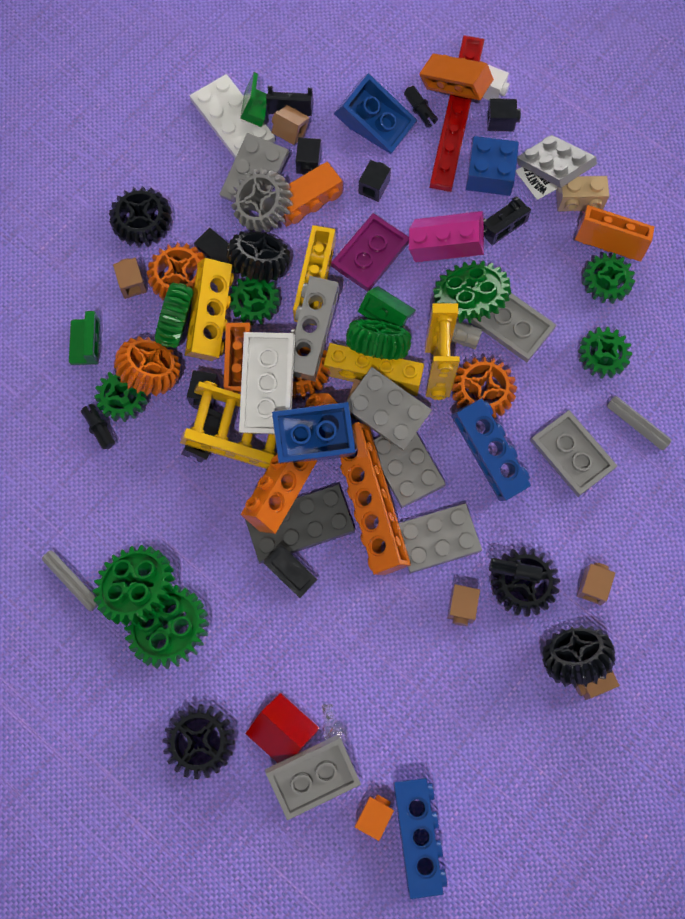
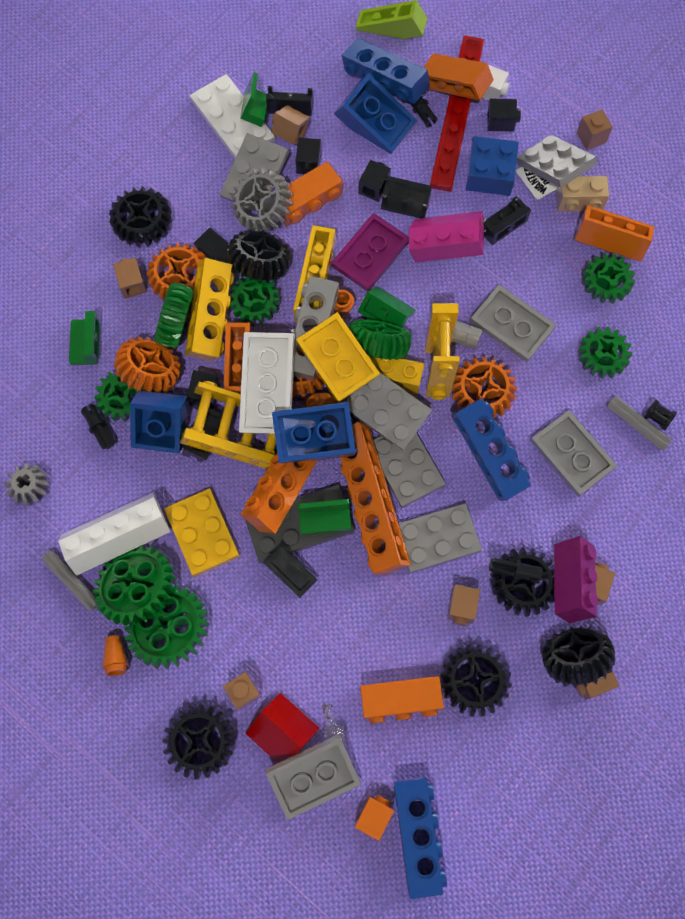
(25, 493): none -> light grey gear
(113, 534): none -> white slope
(114, 657): none -> orange cone
(158, 421): none -> blue brick
(201, 532): none -> yellow plate
(242, 691): none -> medium nougat brick
(324, 517): none -> green panel
(337, 357): none -> yellow plate
(344, 303): none -> orange cone
(391, 71): none -> blue brick
(394, 20): none -> lime slope
(401, 699): none -> orange brick
(406, 197): none -> black hinge
(475, 290): green gear -> none
(477, 692): none -> black gear
(575, 580): none -> magenta brick
(594, 129): none -> medium nougat brick
(660, 414): none -> black bush

